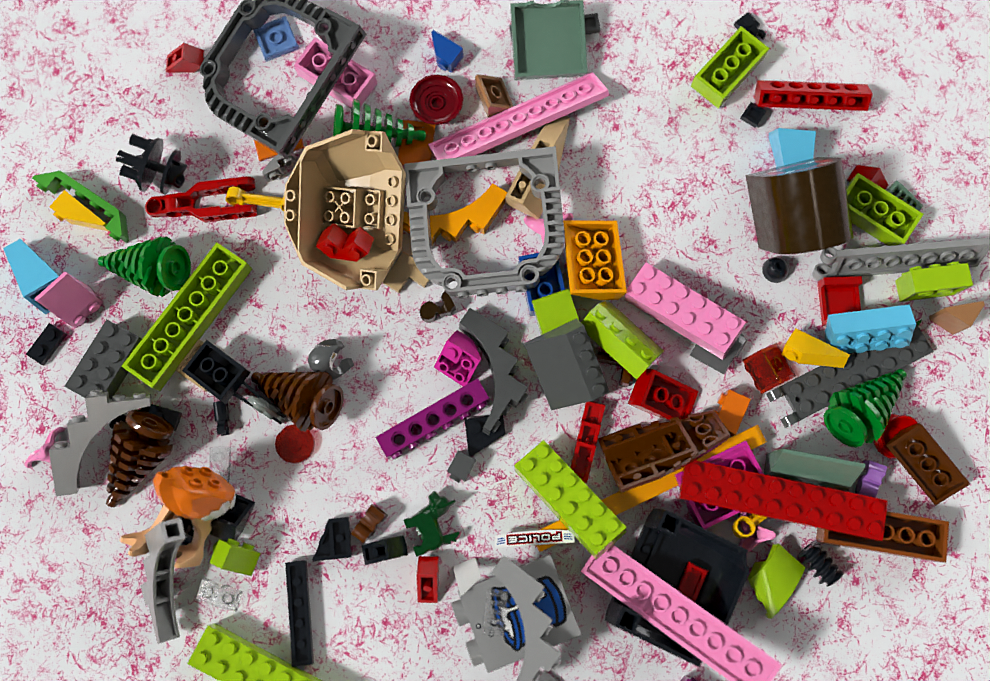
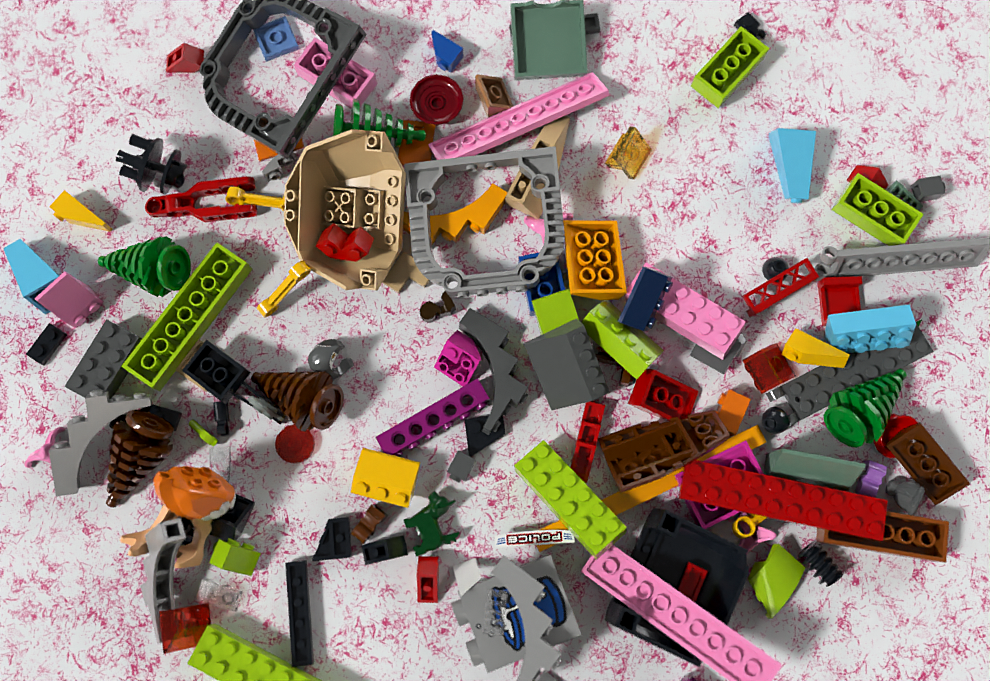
(54, 180): bright green slope -> none
(183, 626): none -> clear red slope
(203, 434): none -> lime bar
(296, 274): none -> yellow piece
(385, 477): none -> yellow slope
(629, 153): none -> clear yellow bracket
(646, 299): none -> dark blue slope
(753, 115): black plate -> none
(775, 420): none -> black brick
(780, 294): none -> red fence
(800, 206): dark brown brick -> none
(812, 95): red brick -> none
(906, 495): none -> dark grey hair
(928, 188): none -> dark grey brick
(933, 281): lime brick -> none
(957, 318): medium nougat slope -> none

